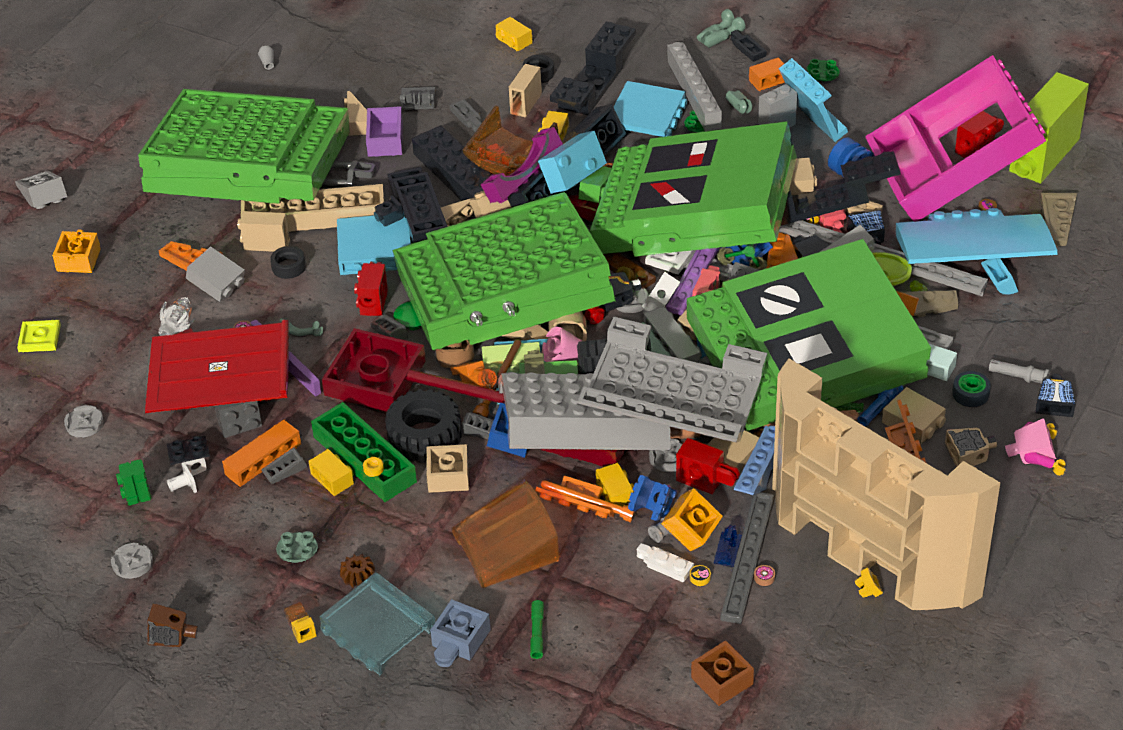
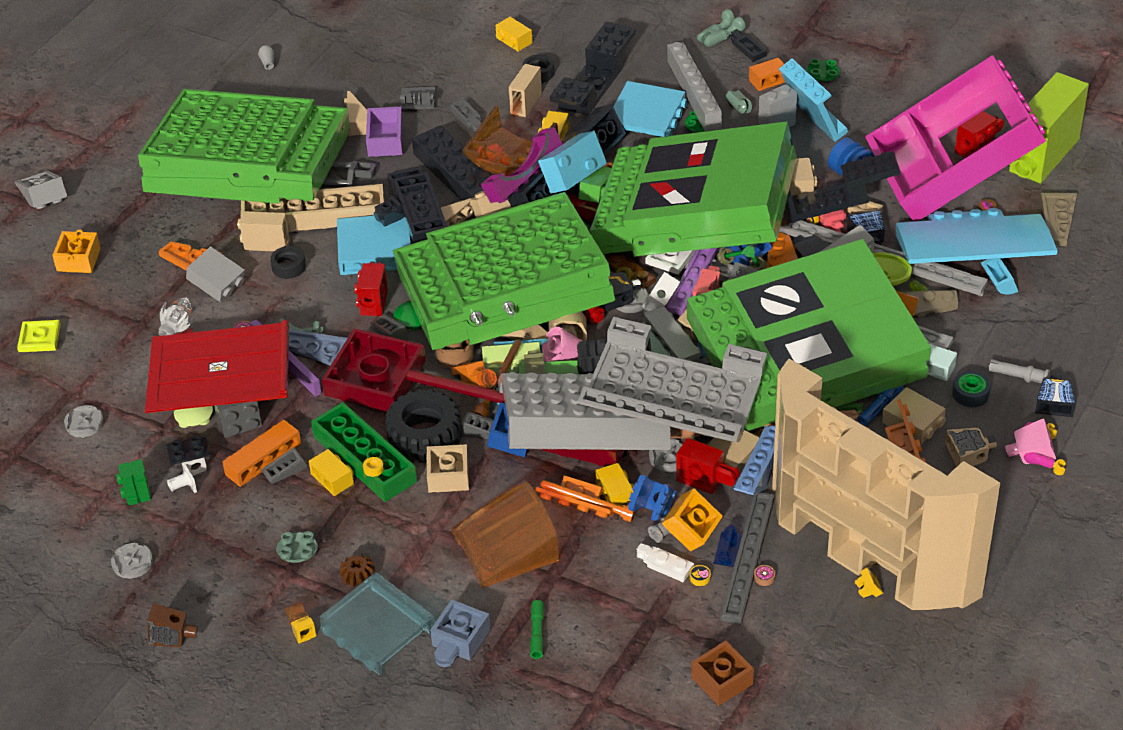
(193, 416): none -> yellowish green dish
(315, 346): none -> sand blue wing

